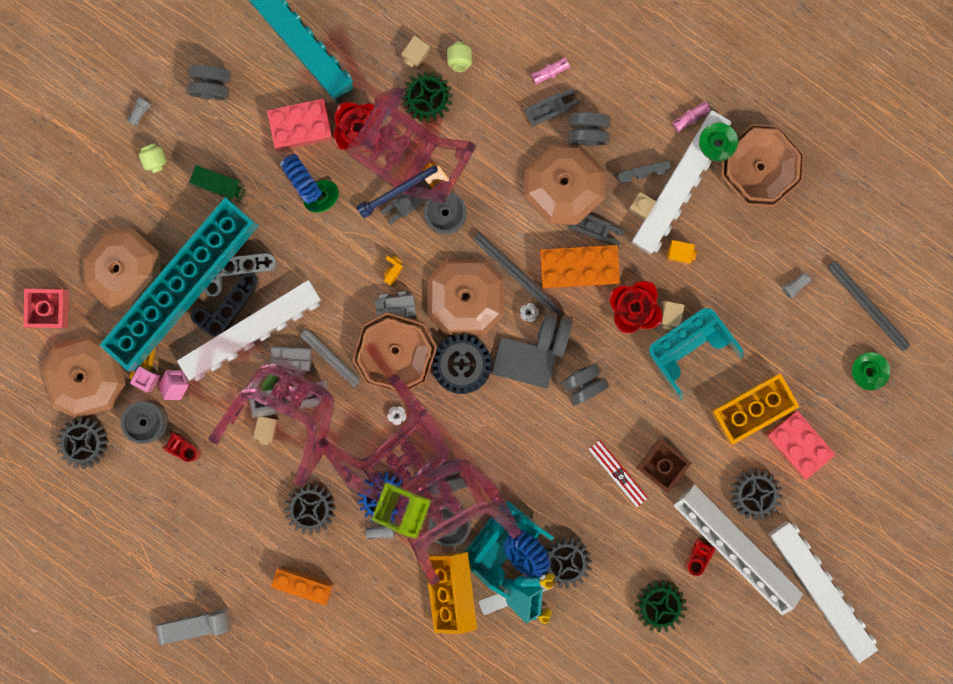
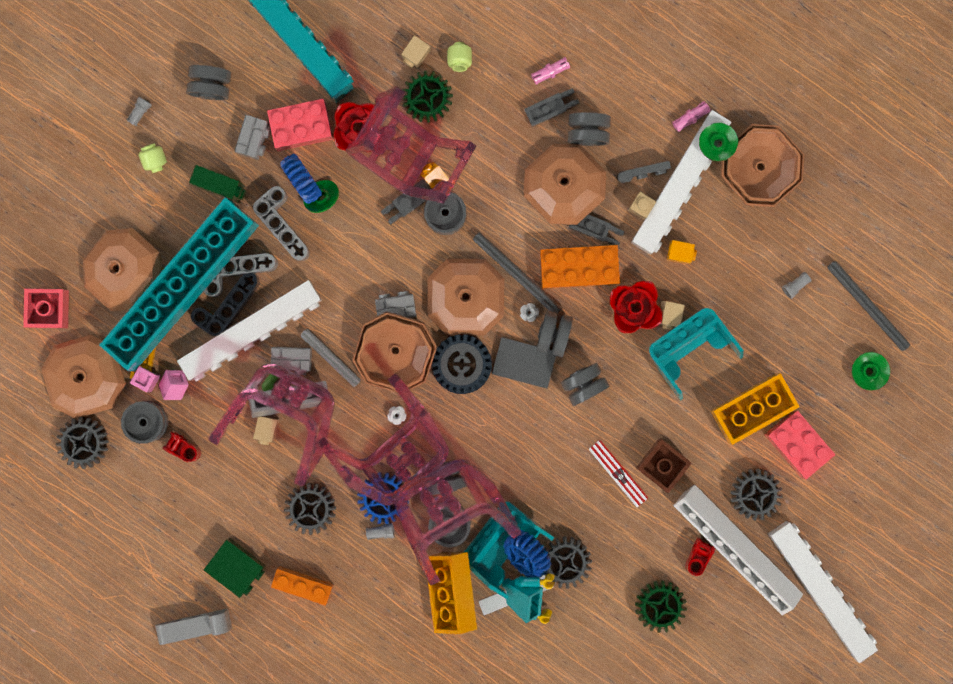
(235, 568): none -> dark green brick
(252, 137): none -> light grey brick
(283, 228): none -> light grey beam
(366, 208): dark blue piece -> none
(392, 273): light orange bracket -> none
(413, 516): lime window -> none

